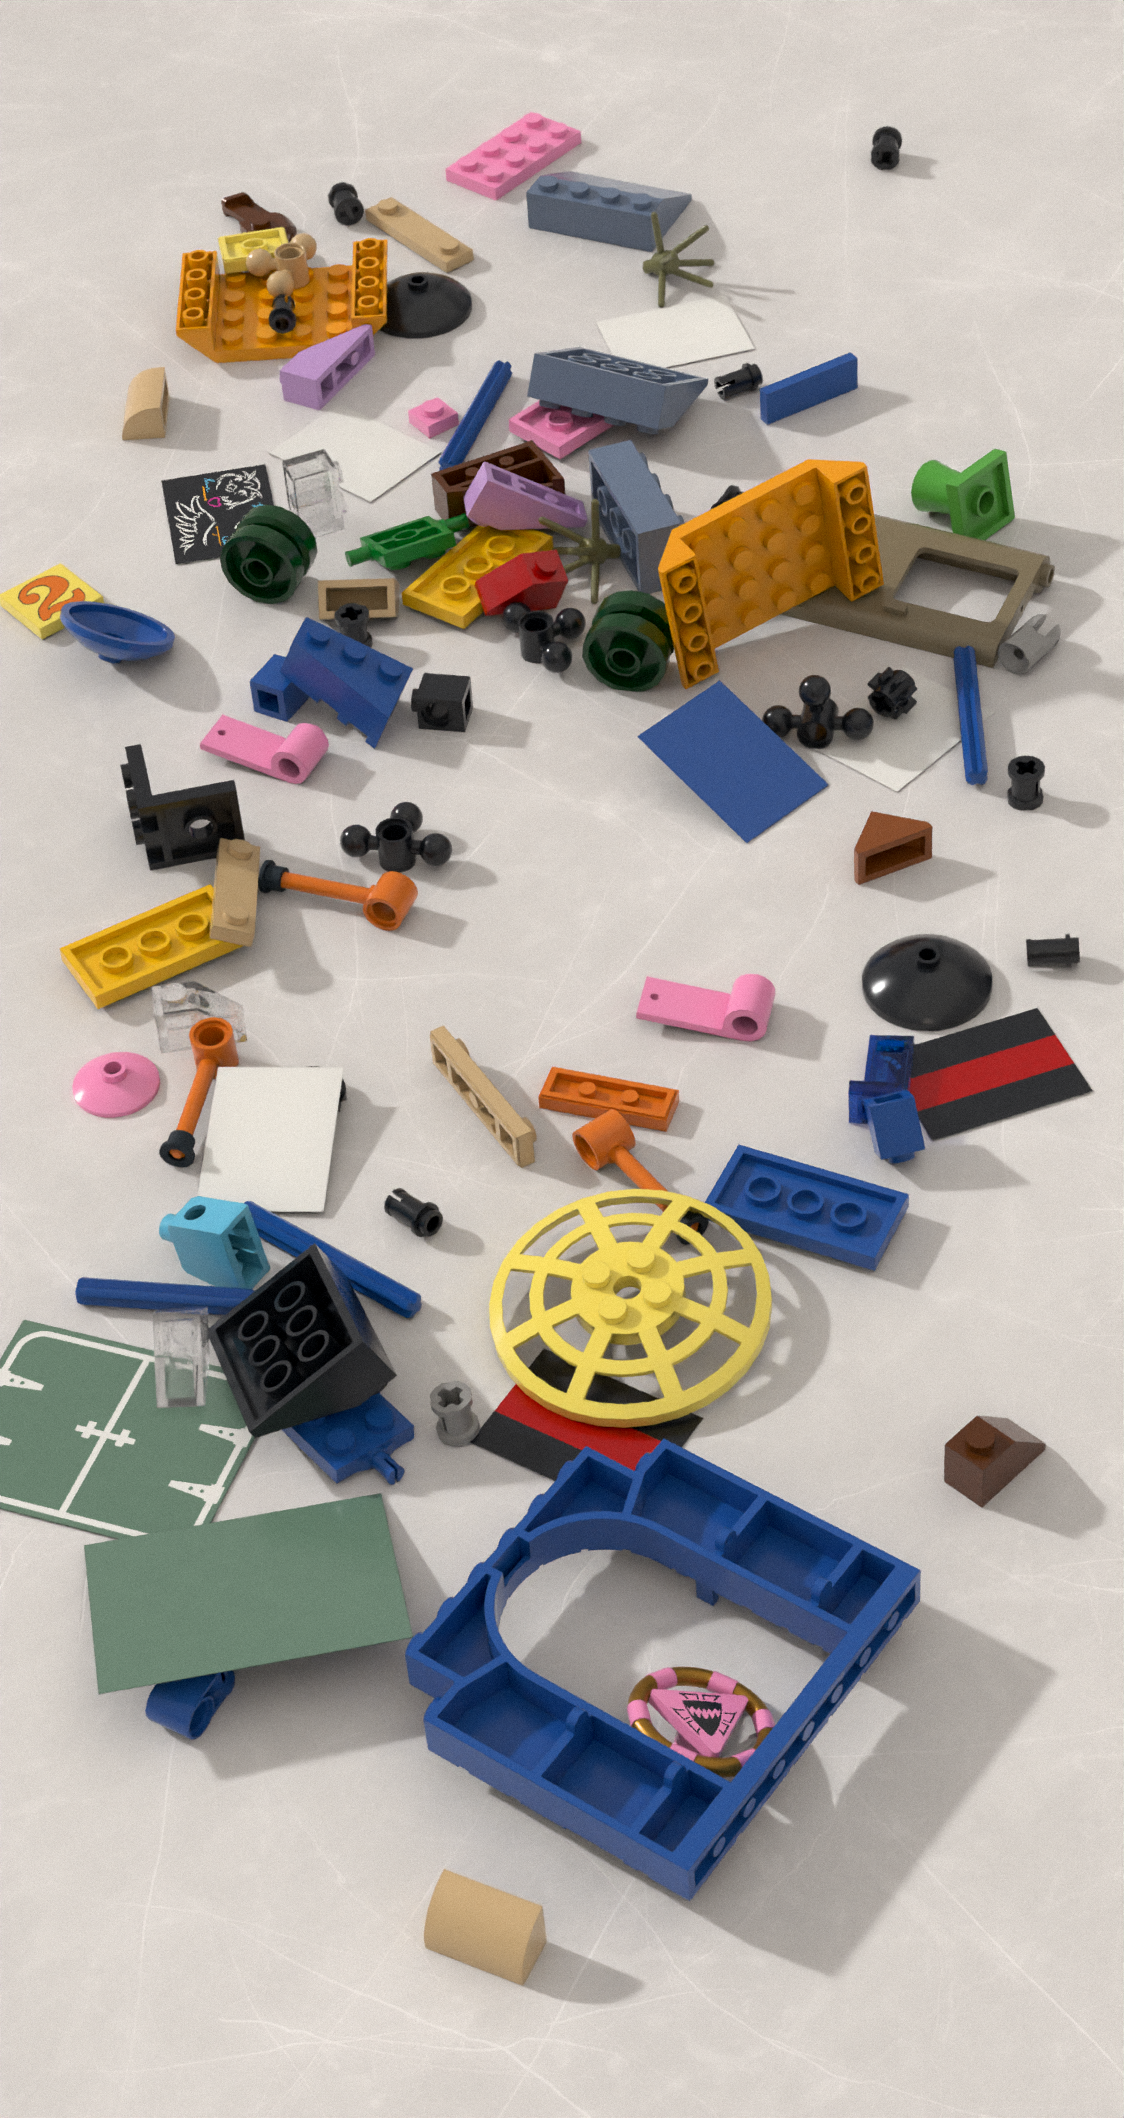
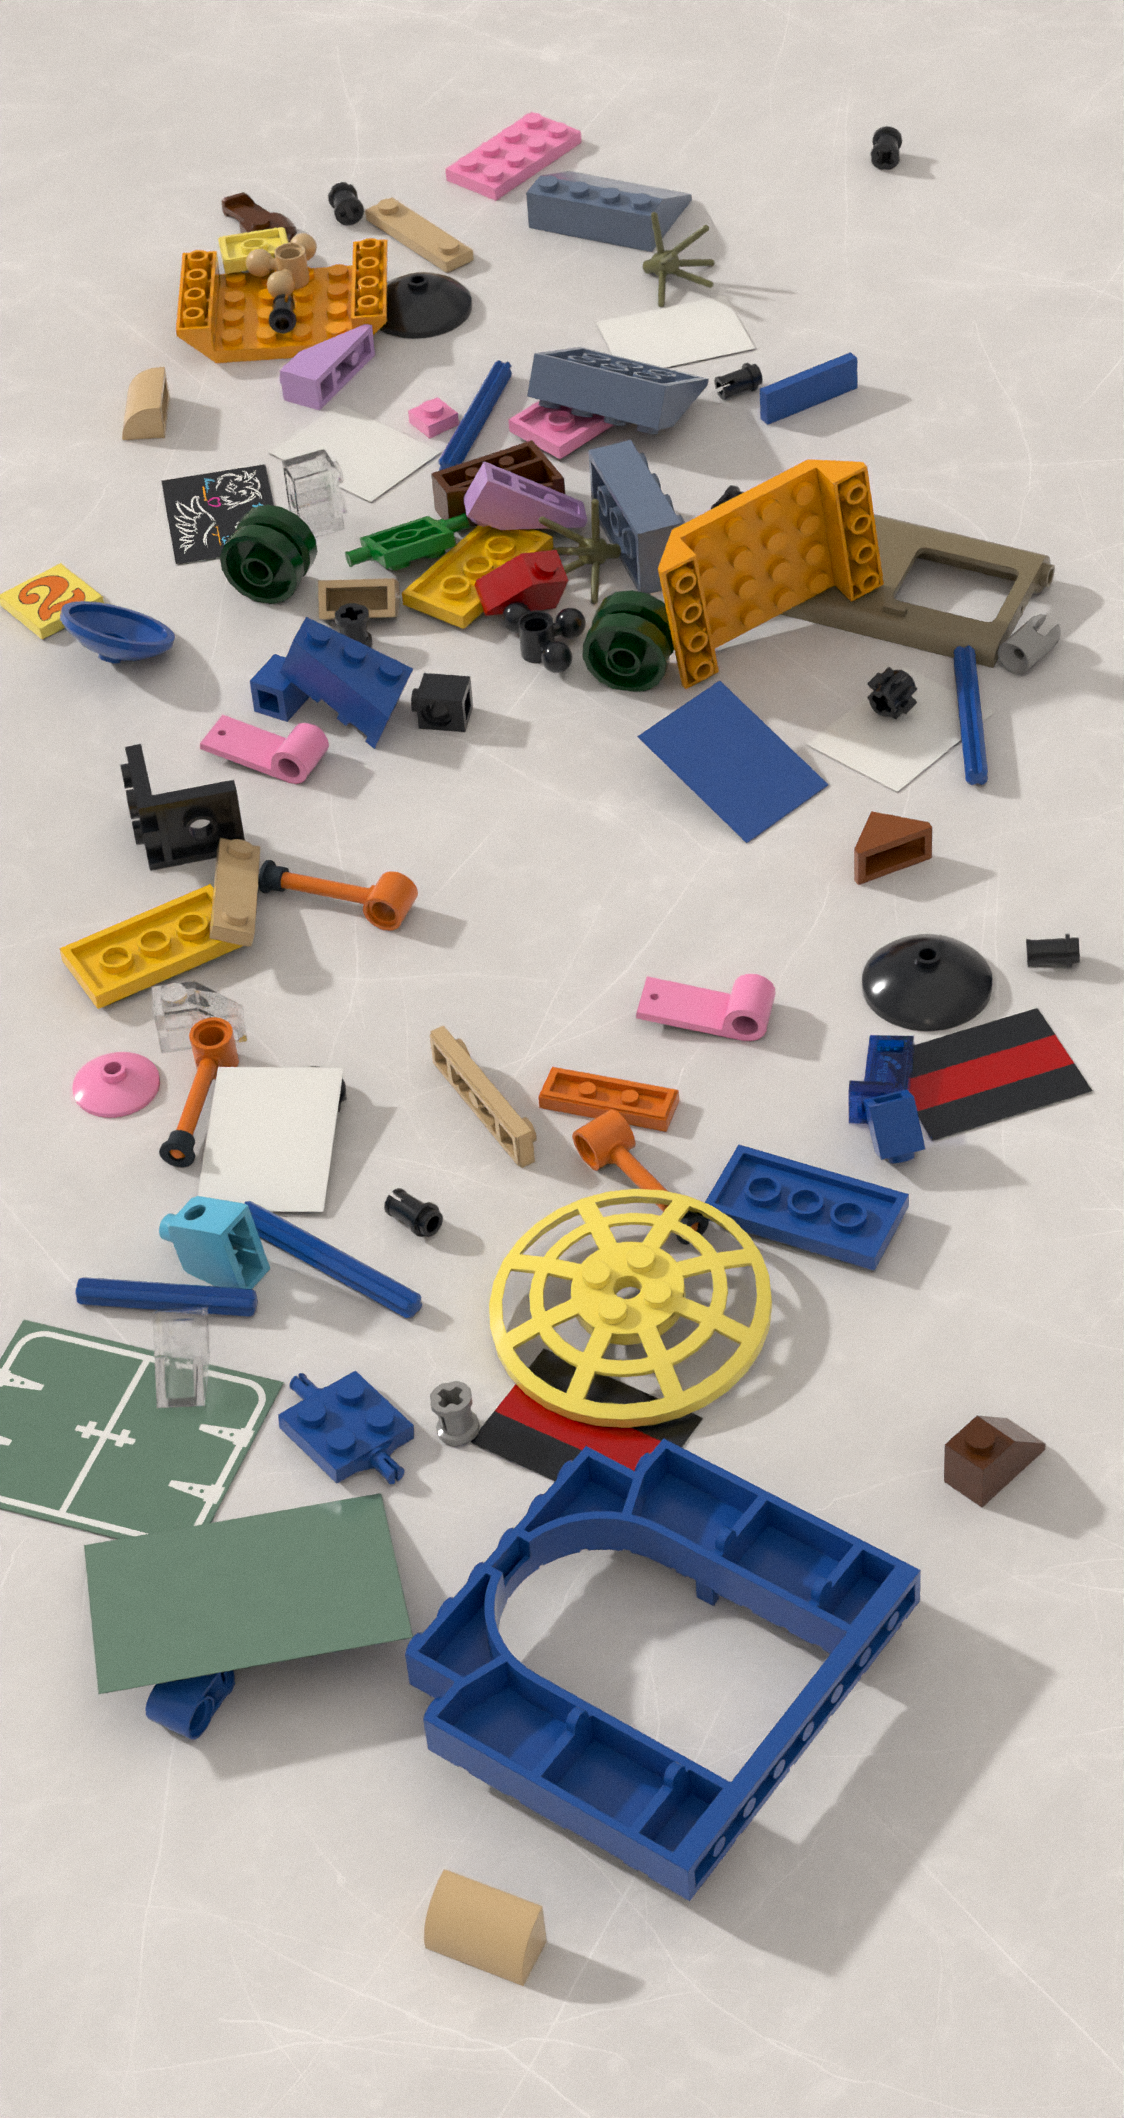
(300, 1347): black slope -> none
(396, 841): black piece -> none
(700, 1718): piece -> none
(818, 716): black piece -> none
(975, 498): bright green plant -> none
(1025, 783): black bush -> none

